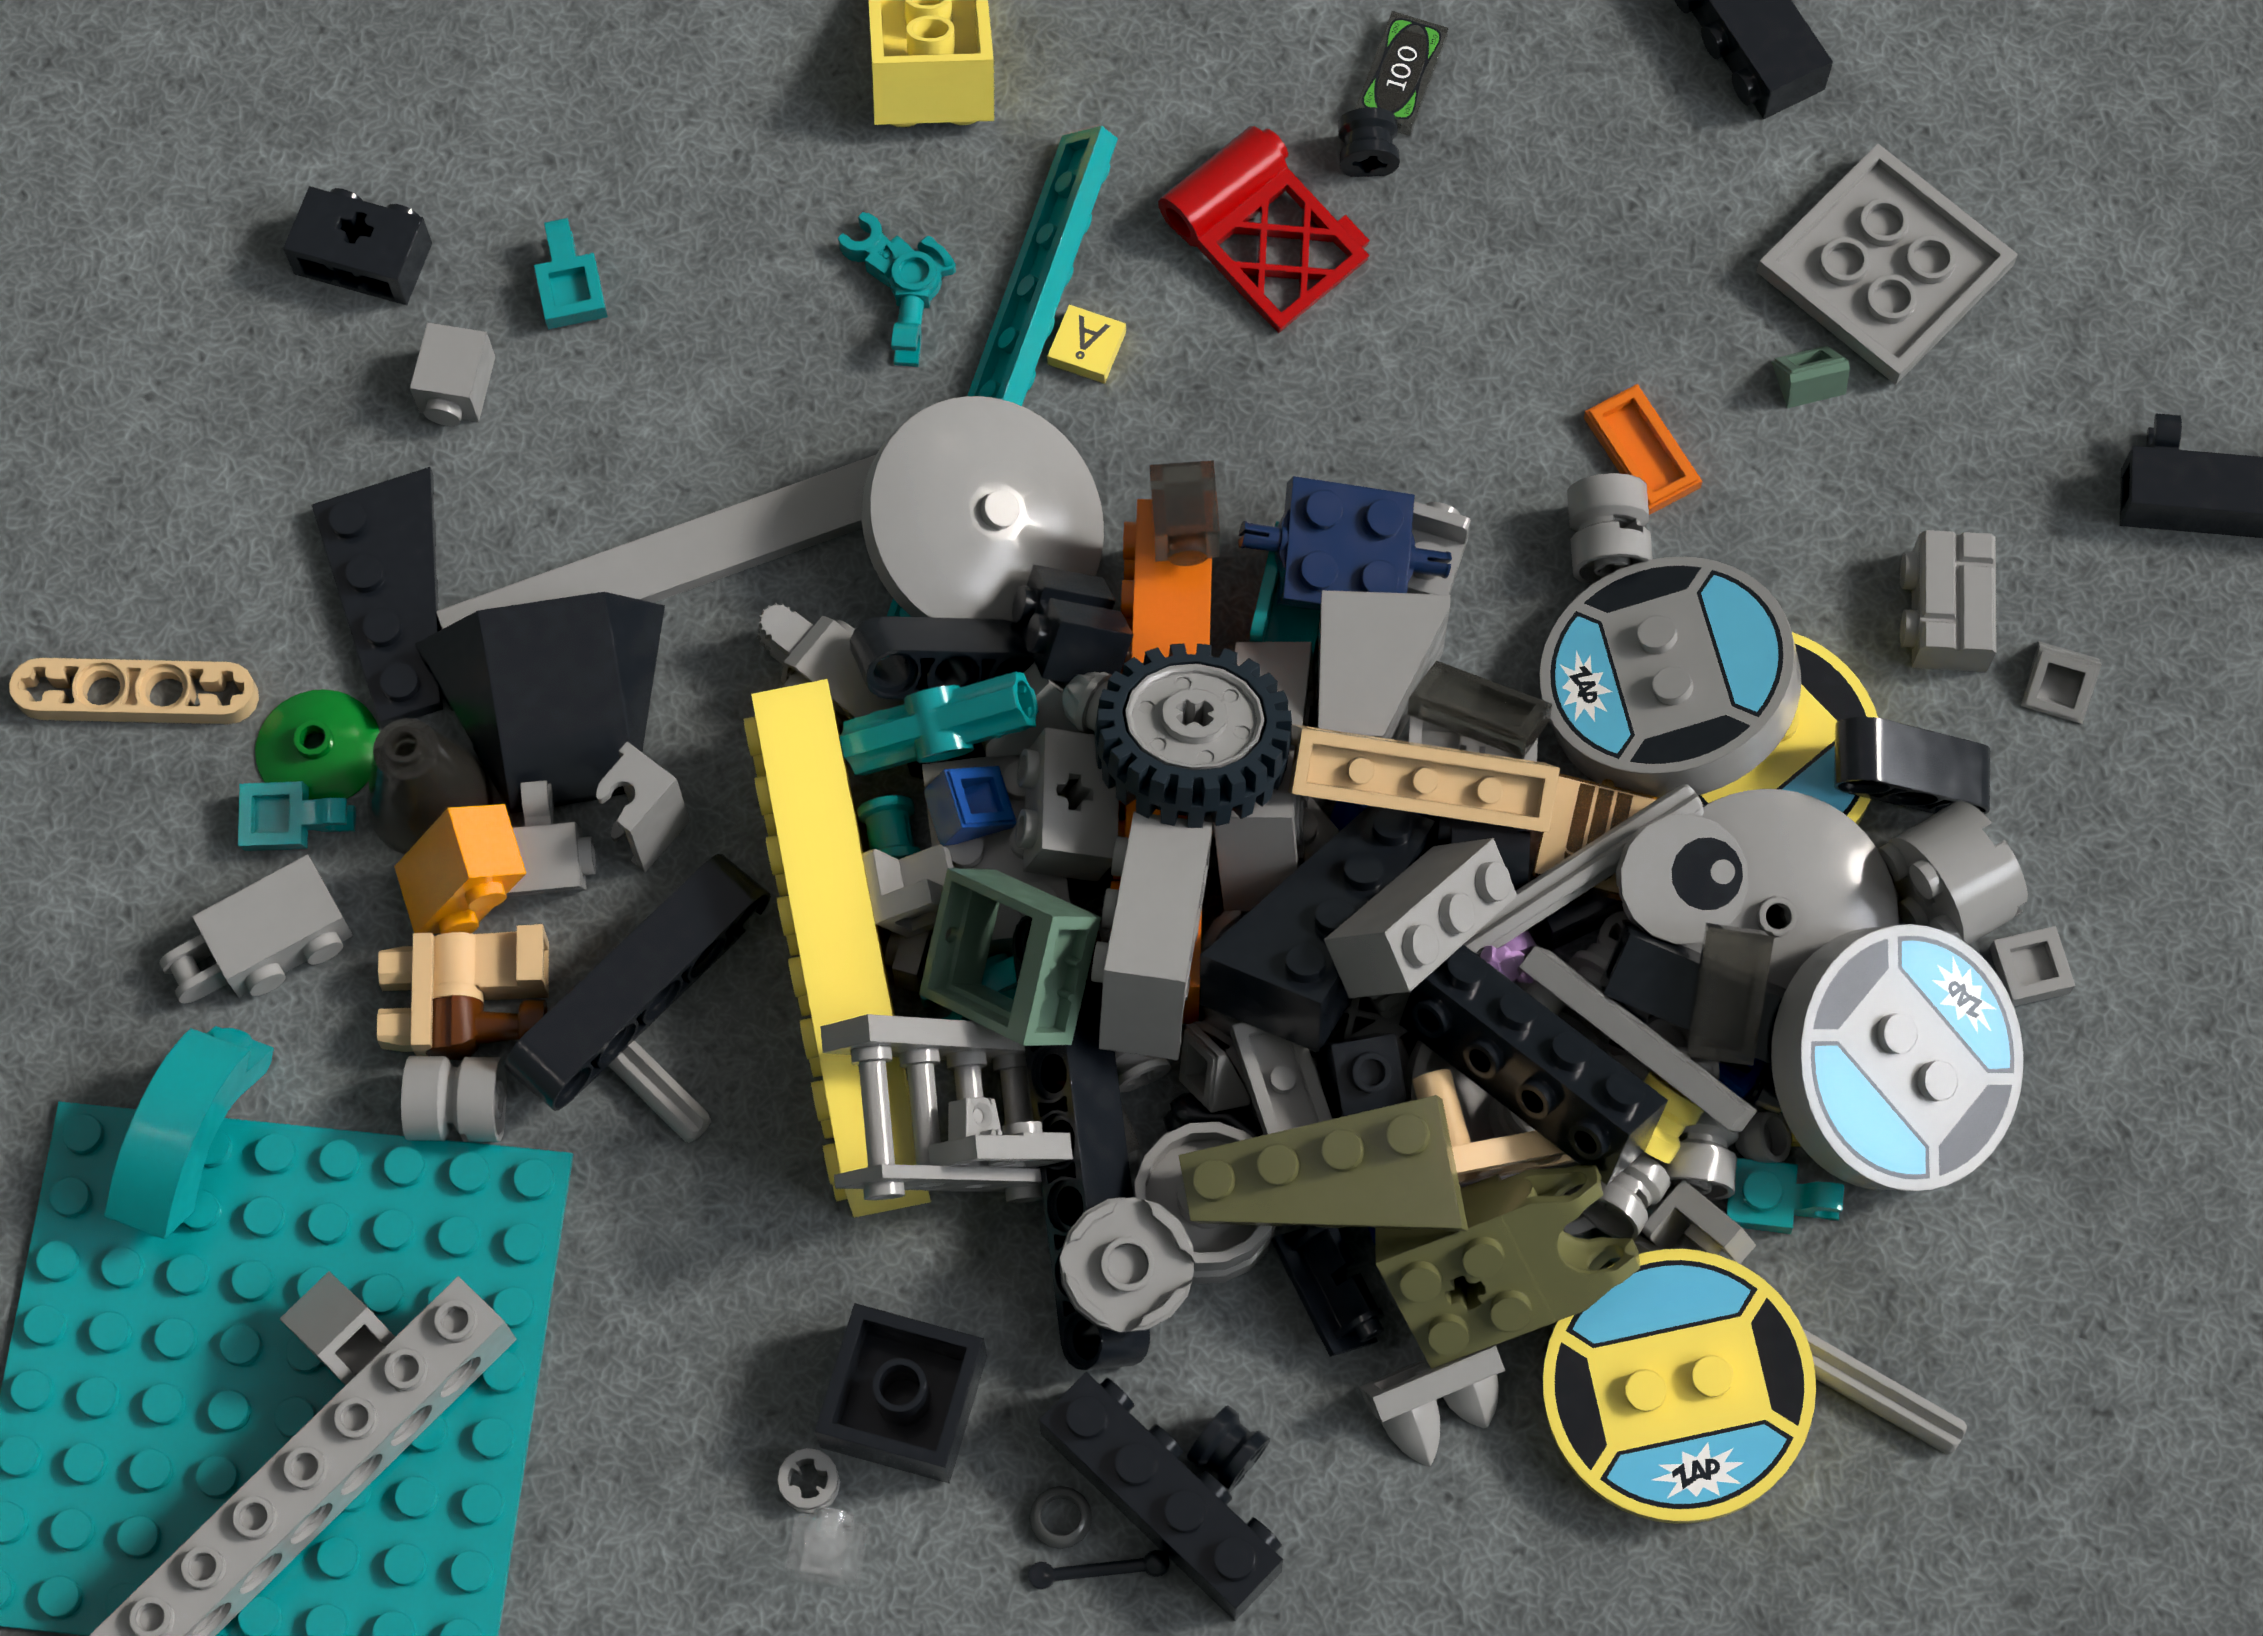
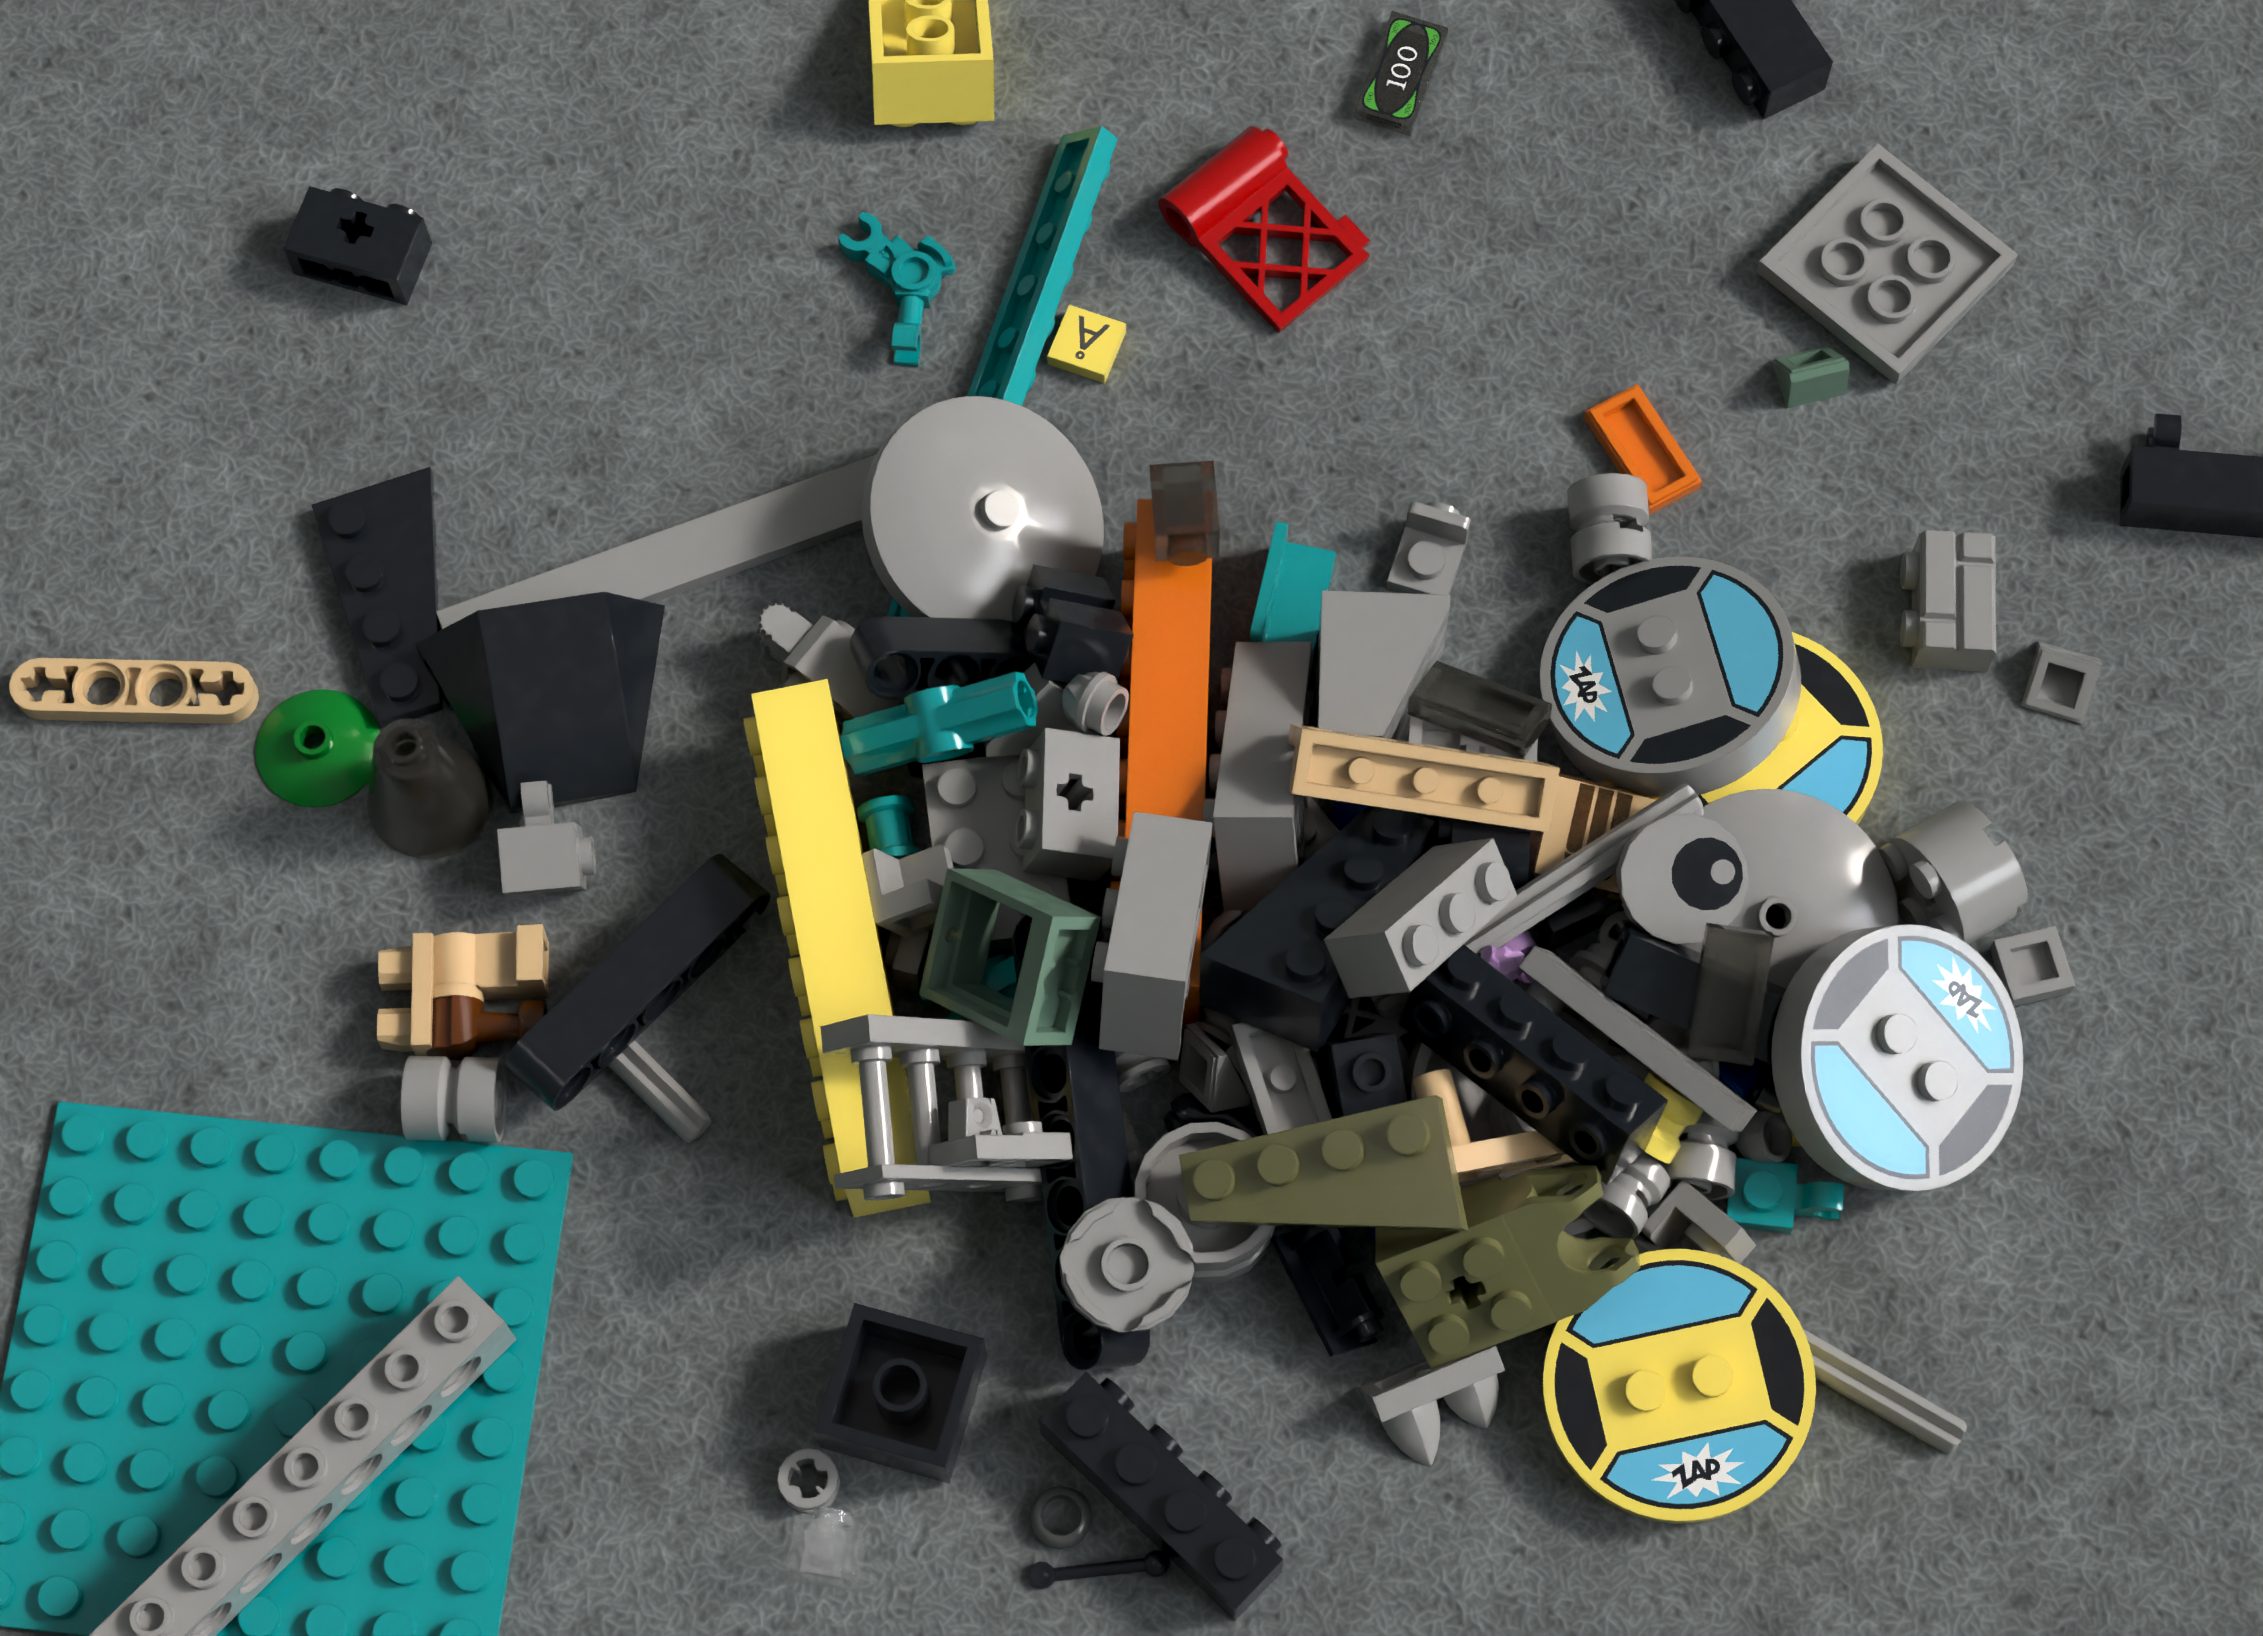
(176, 1124): teal arch -> none
(260, 935): light grey brick -> none
(281, 814): teal plate -> none
(337, 1328): light grey brick -> none
(452, 374): light grey brick -> none
(460, 869): light orange brick -> none
(569, 283): teal plate -> none
(654, 808): light grey hinge -> none
(969, 804): blue slope -> none
(1193, 735): wheel -> none
(1228, 1448): black wheel -> none
(1342, 542): dark blue plate -> none
(1368, 142): black wheel -> none
(1909, 765): black beam -> none

